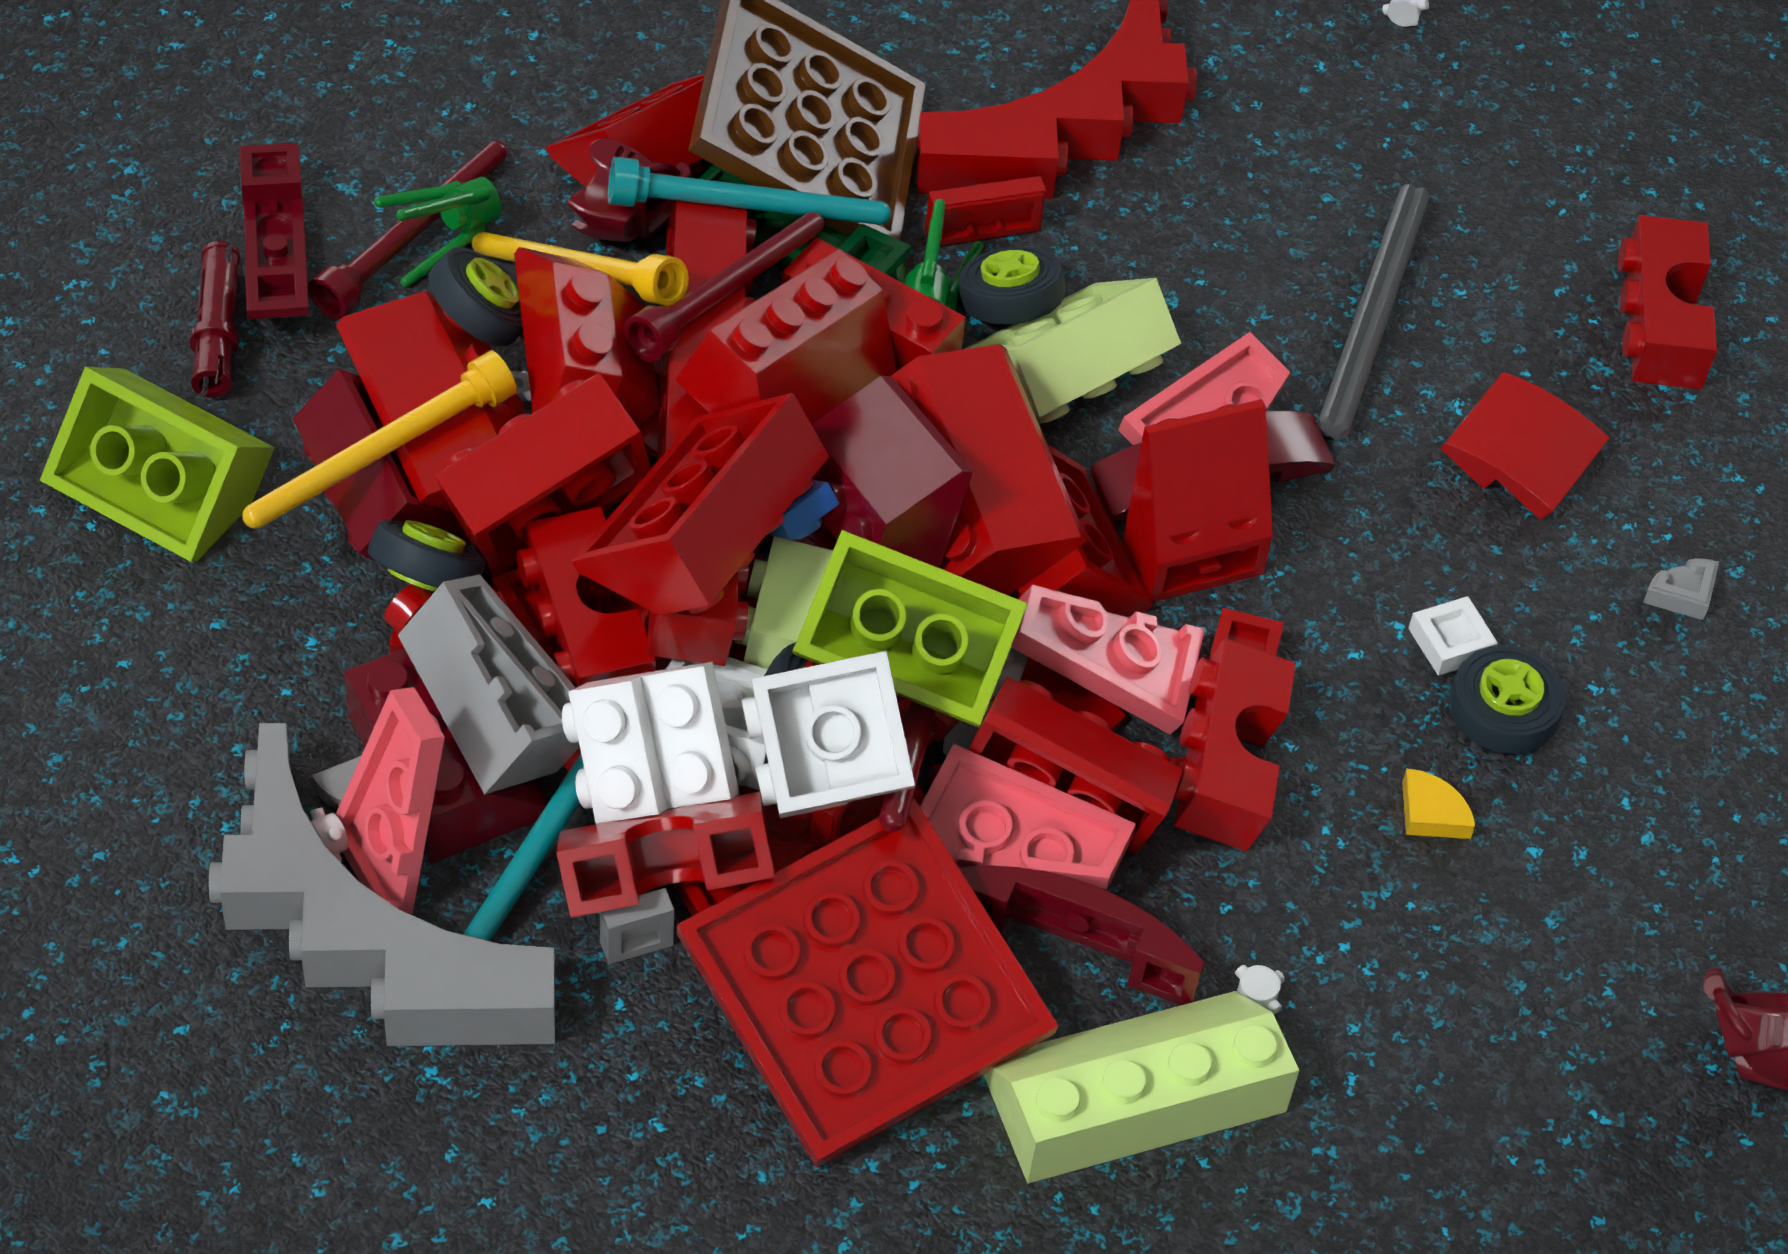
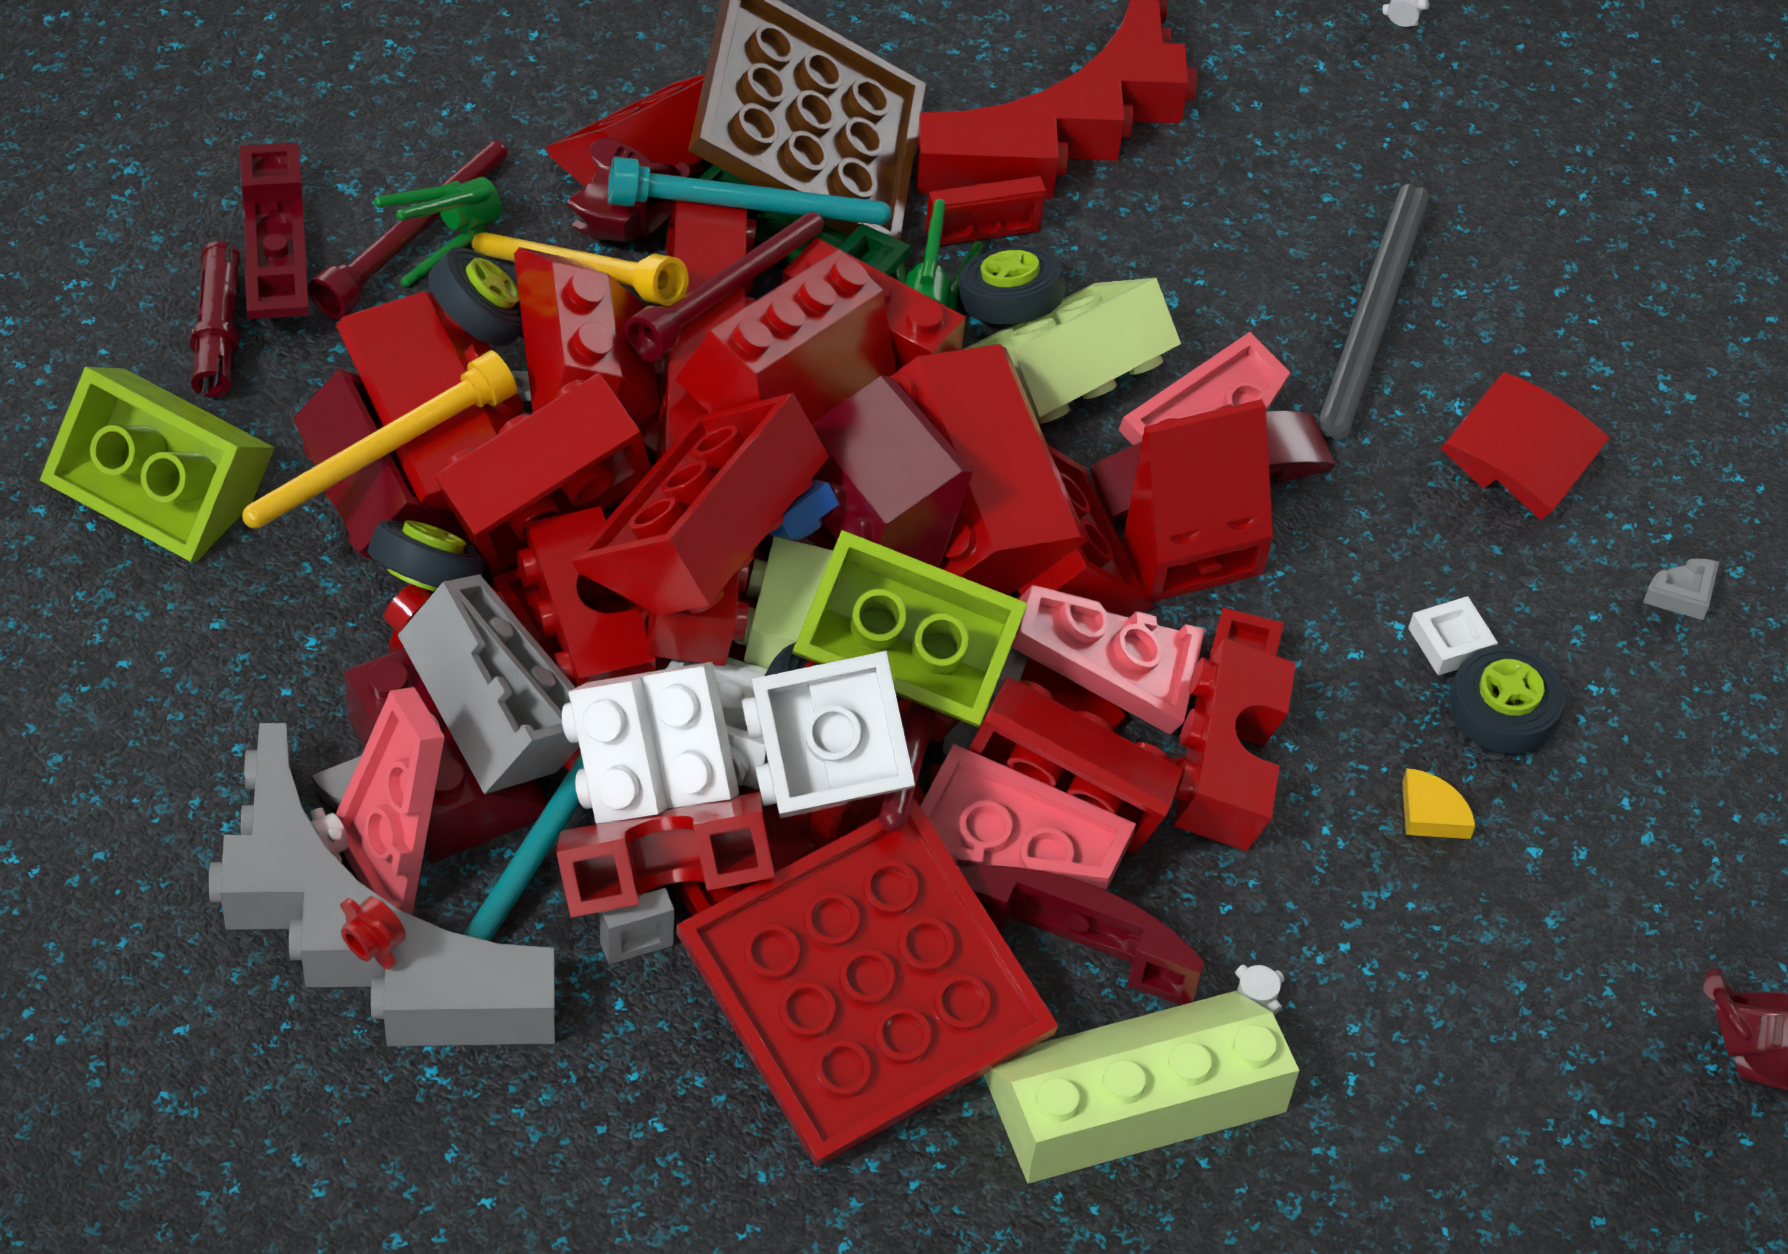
(372, 930): none -> red plate
(1665, 272): red arch -> none

